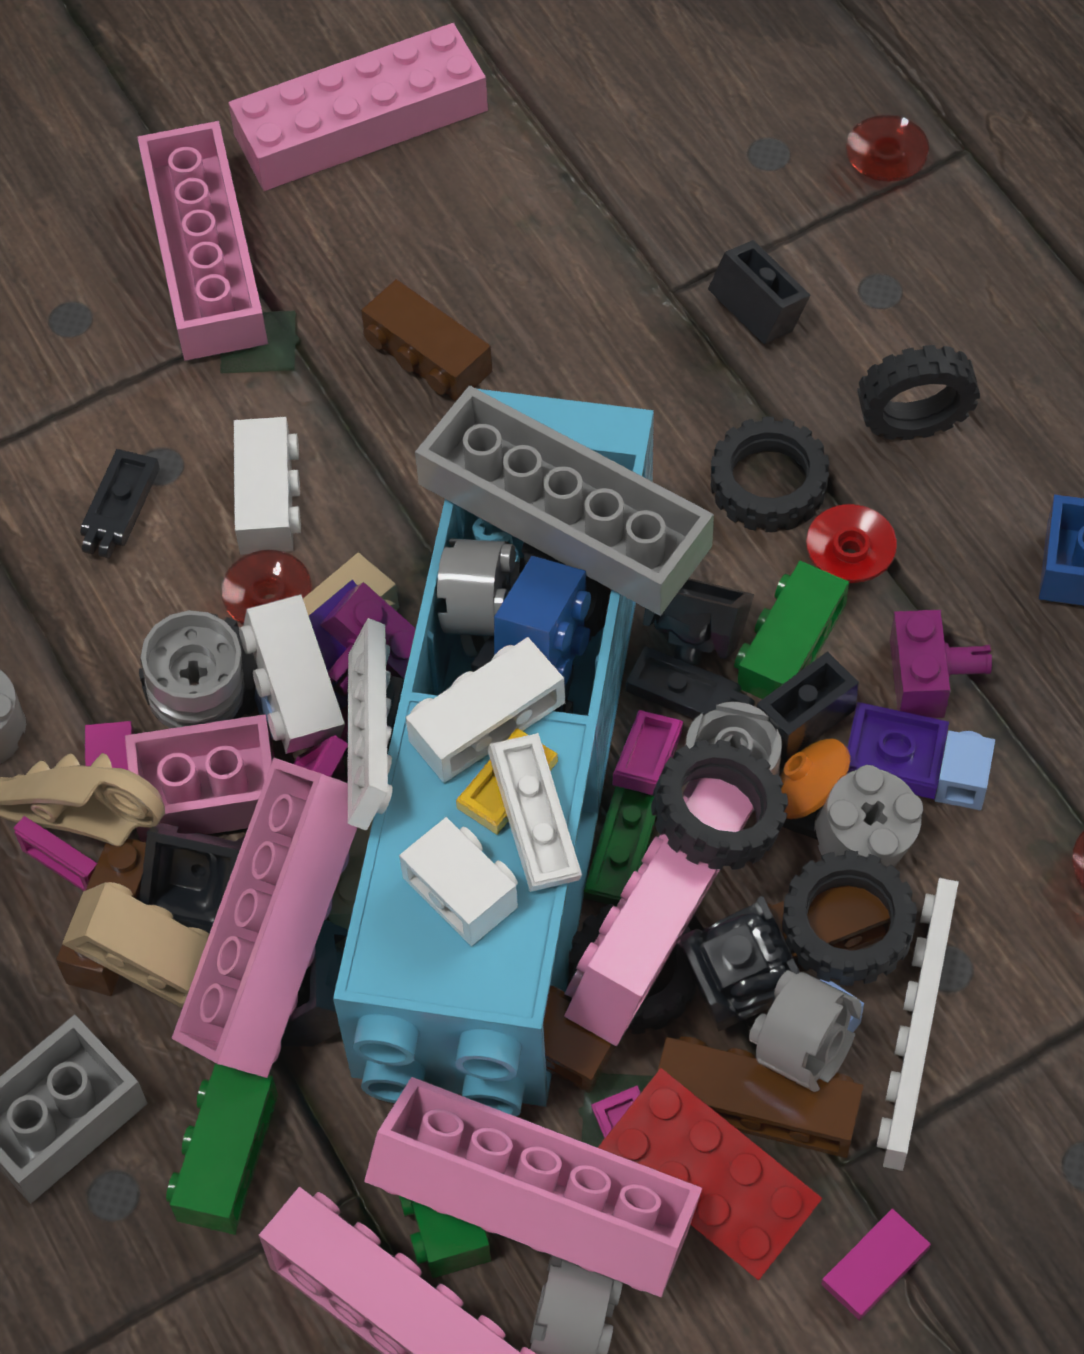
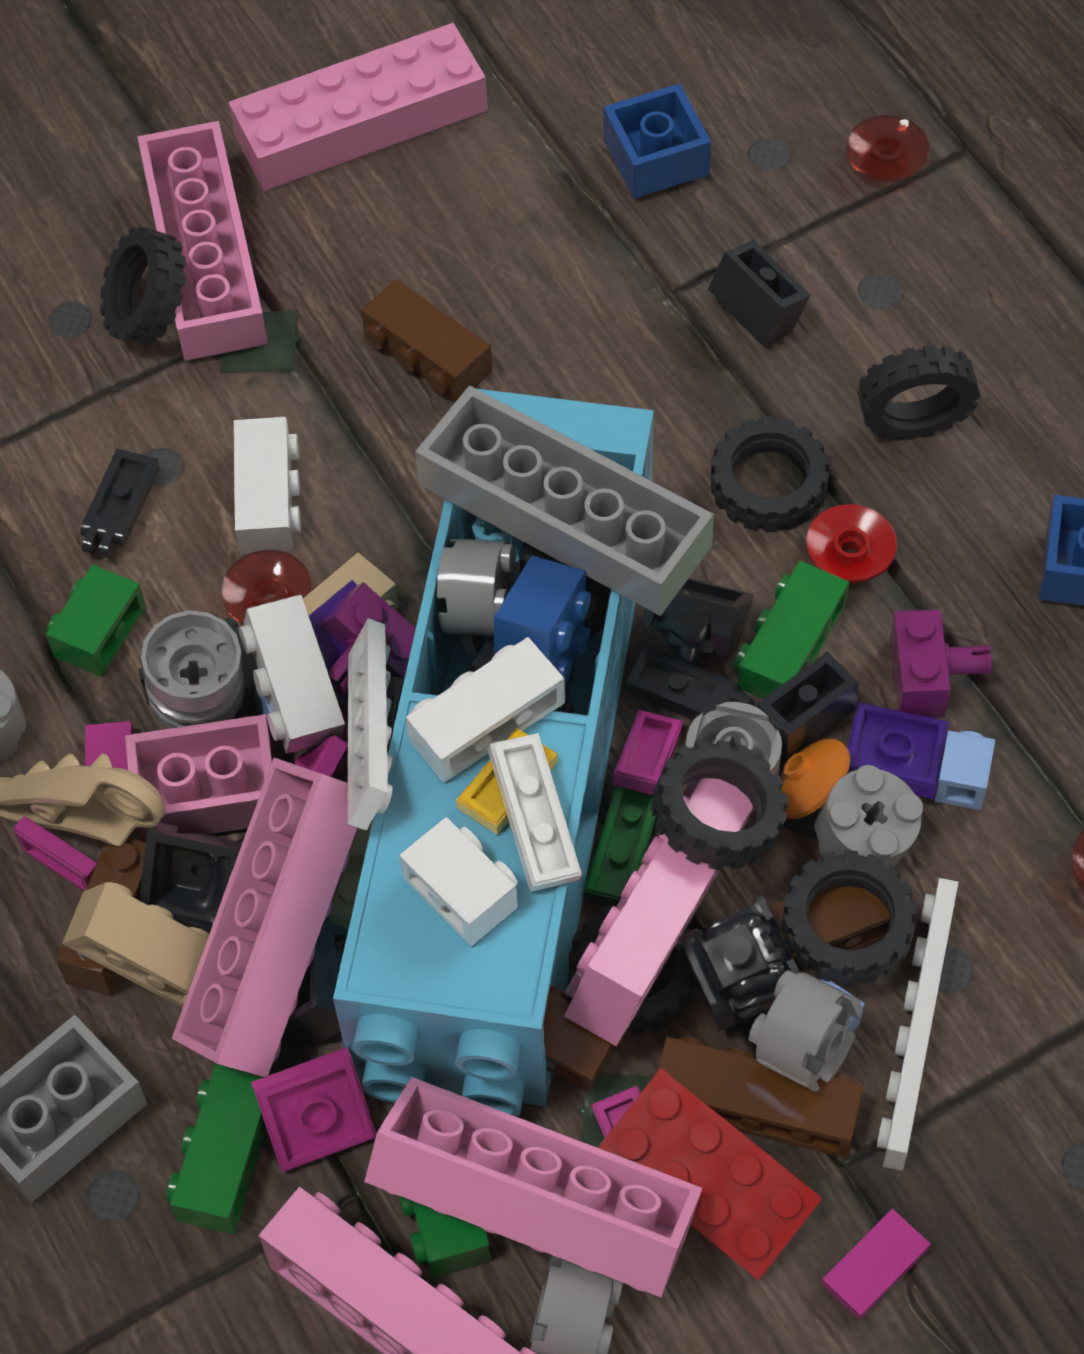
(95, 620): none -> green brick
(162, 289): none -> black tyre
(314, 1109): none -> dark pink tile
(656, 140): none -> blue brick

